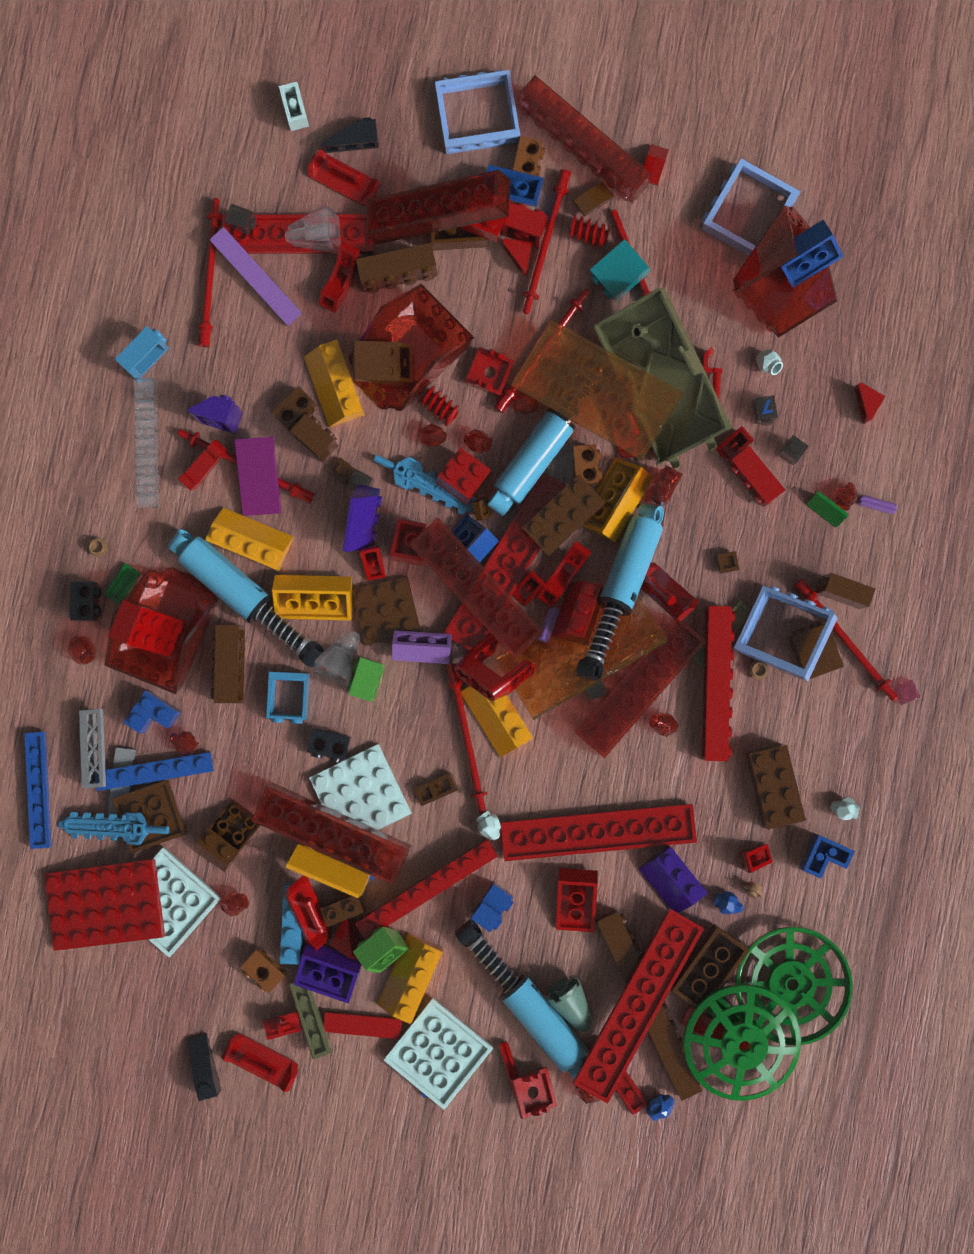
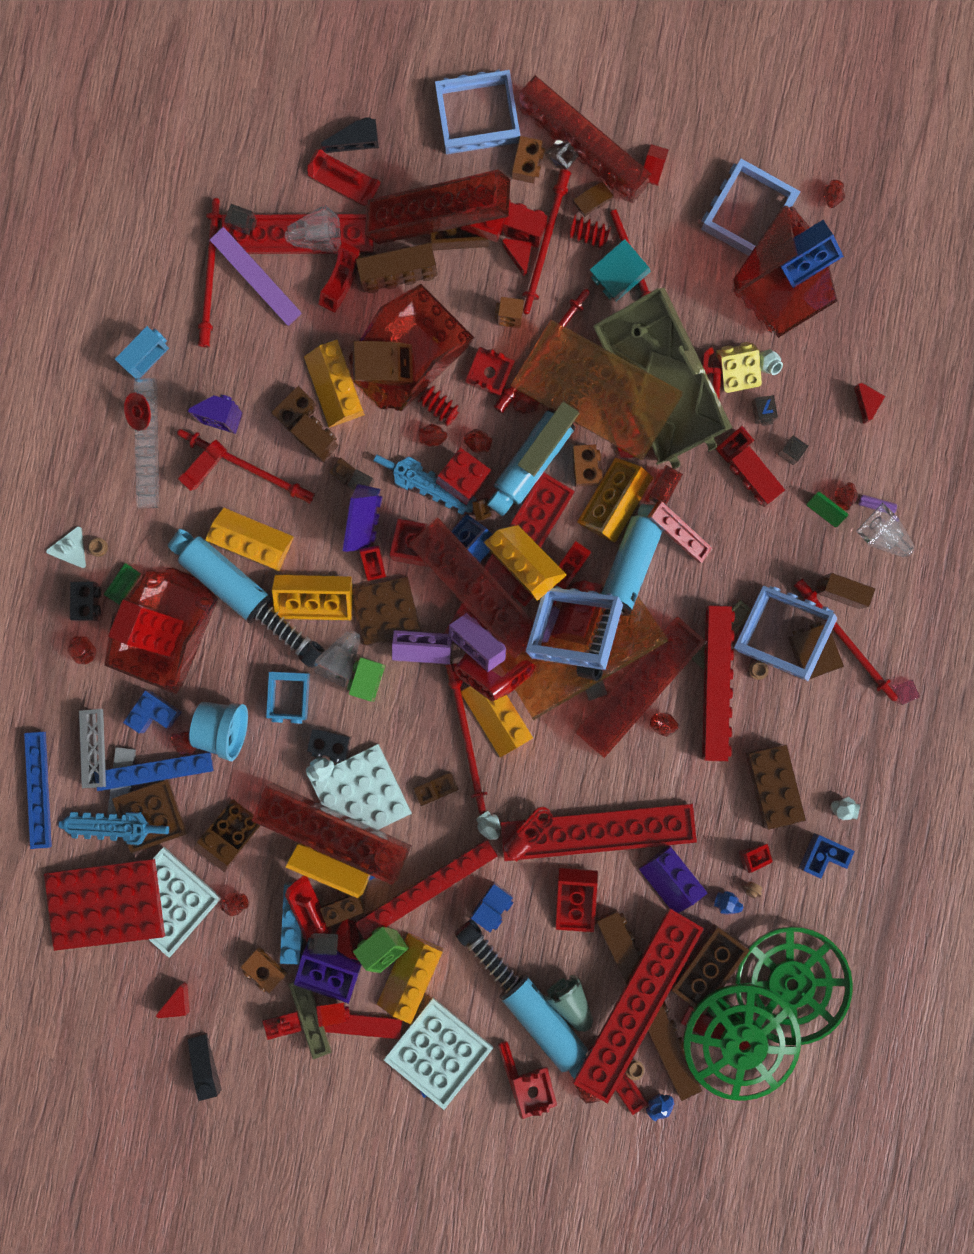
(70, 548): none -> light aqua piece
(137, 411): none -> red dish
(177, 1004): none -> red slope
(219, 729): none -> medium azure piece
(229, 664): reddish brown brick -> none
(258, 476): magenta tile -> none
(261, 1061): red piece -> none
(294, 106): light aqua brick -> none
(319, 769): none -> light aqua rock
(323, 944): none -> clear smoke brick
(332, 1014): none -> red slope
(477, 642): none -> medium lavender brick
(509, 312): none -> dark orange brick
(520, 842): none -> red connector
(523, 186): blue slope -> none
(525, 560): none -> light orange slope
(548, 439): none -> olive tile
(562, 154): none -> clear smoke brick
(563, 515): reddish brown brick -> none
(571, 657): none -> light blue window
(635, 1070): none -> medium nougat plate
(668, 593): red piece -> none
(679, 532): none -> plate
(727, 562): reddish brown plate -> none
(740, 367): none -> light yellow bracket
(834, 193): none -> clear red rock
(886, 532): none -> clear slope

